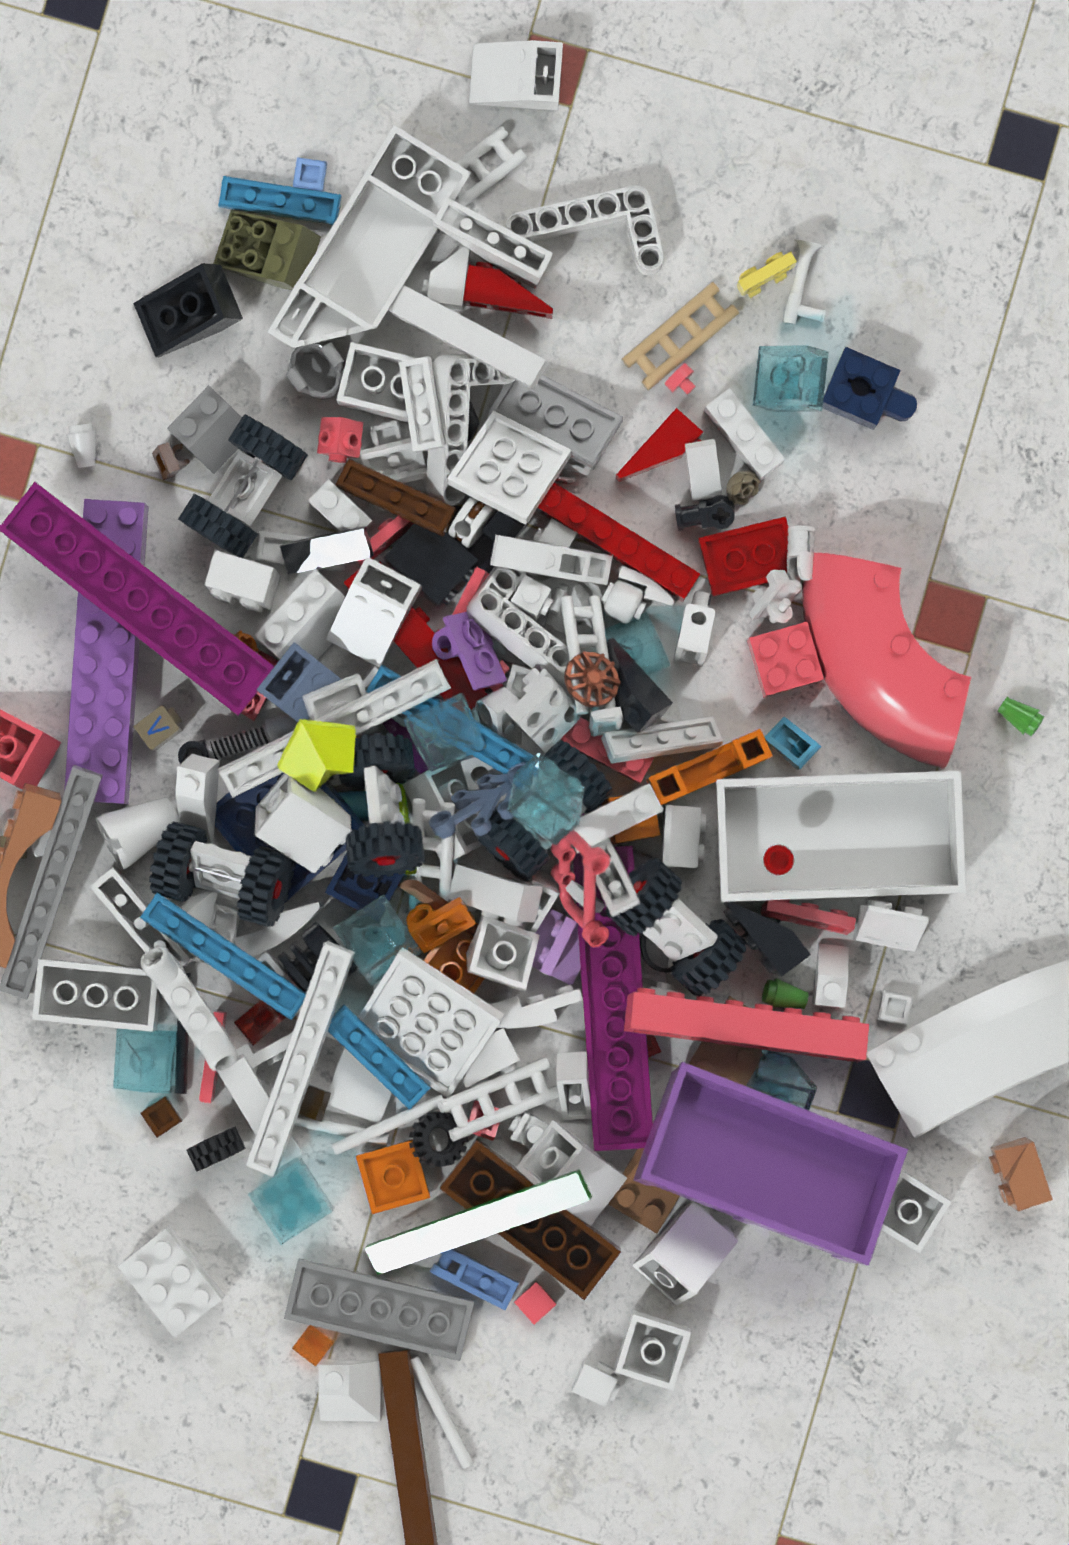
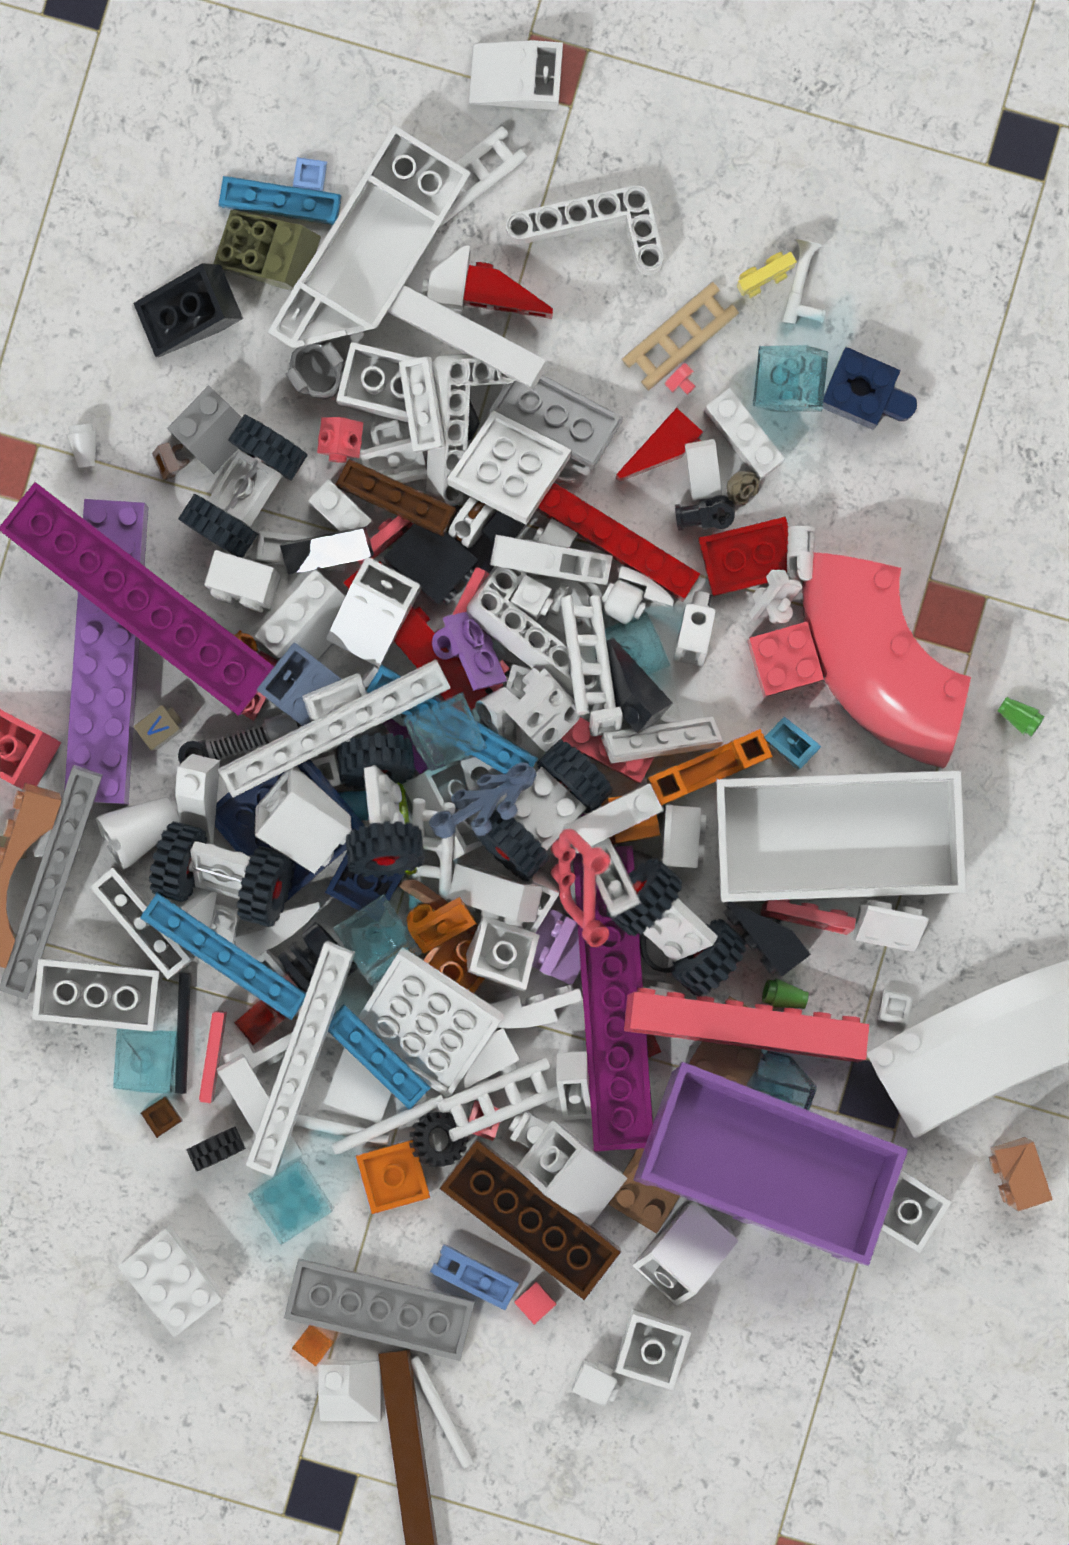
(189, 1008): white plate -> none
(314, 1103): dark brown tile -> none
(318, 752): neon yellow slope -> none
(478, 1222): tile -> none
(494, 242): white slope -> none
(546, 798): clear light blue brick -> none
(577, 893): white tile -> none
(591, 679): copper wheel -> none
(778, 859): red plate -> none
(831, 976): white slope -> none

